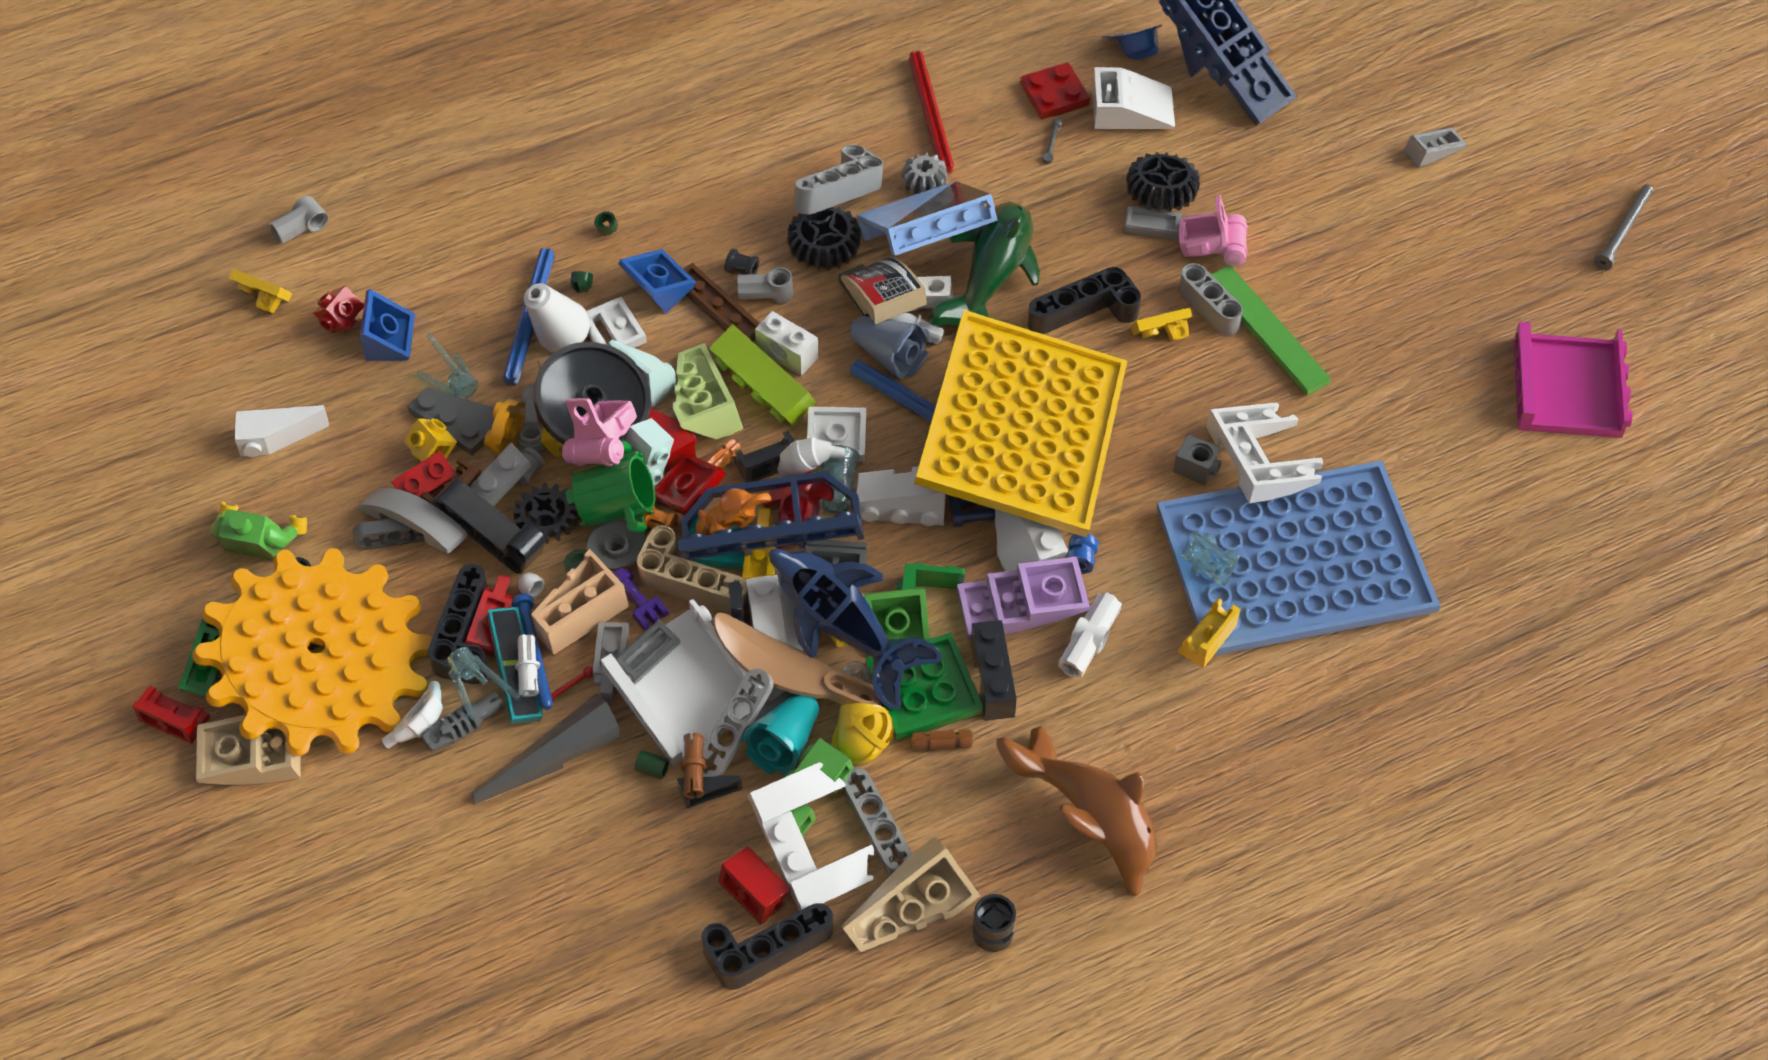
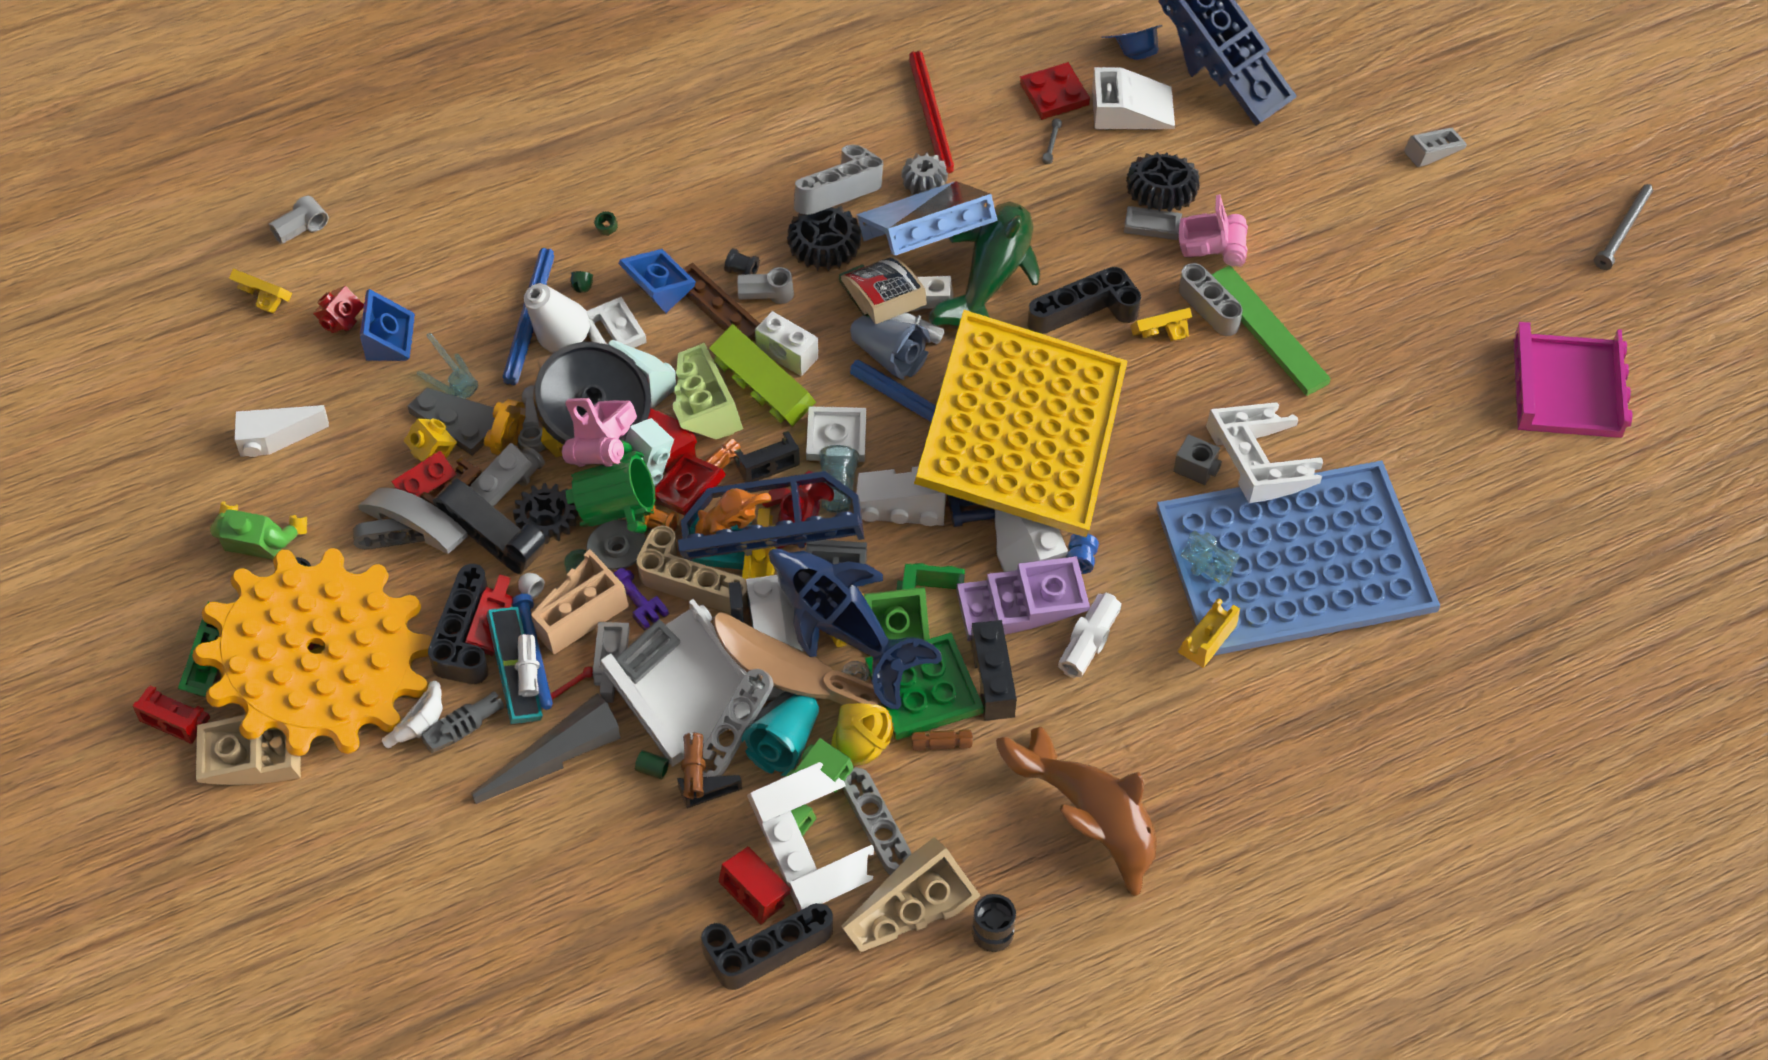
(467, 665): clear light blue plant -> none
(806, 455): white piece -> none

